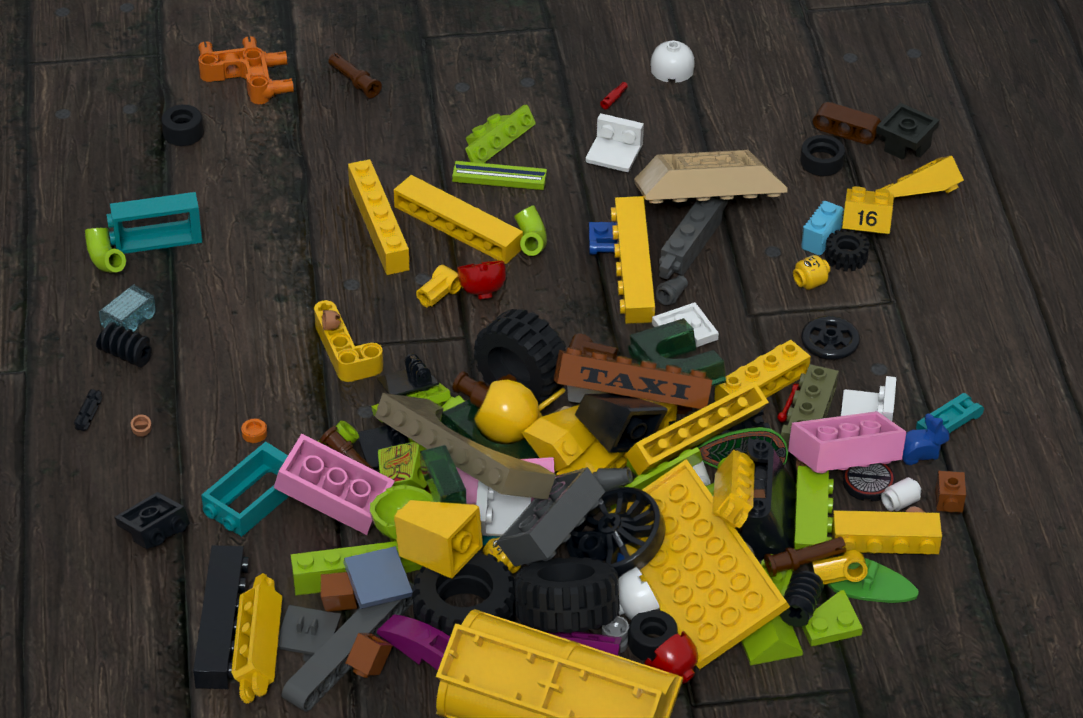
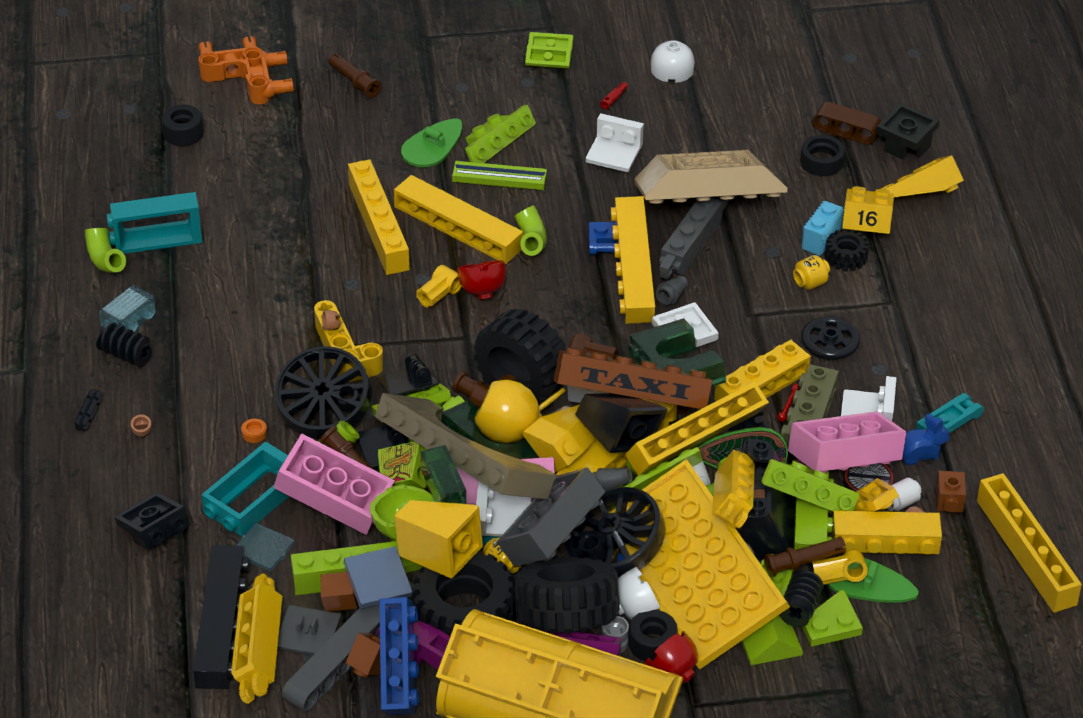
(265, 546): none -> clear light blue piece
(323, 392): none -> black piece
(397, 656): none -> blue brick
(432, 144): none -> bright green shield
(549, 50): none -> lime slope
(809, 486): none -> lime bracket
(875, 496): none -> yellow wing
(1029, 543): none -> yellow brick

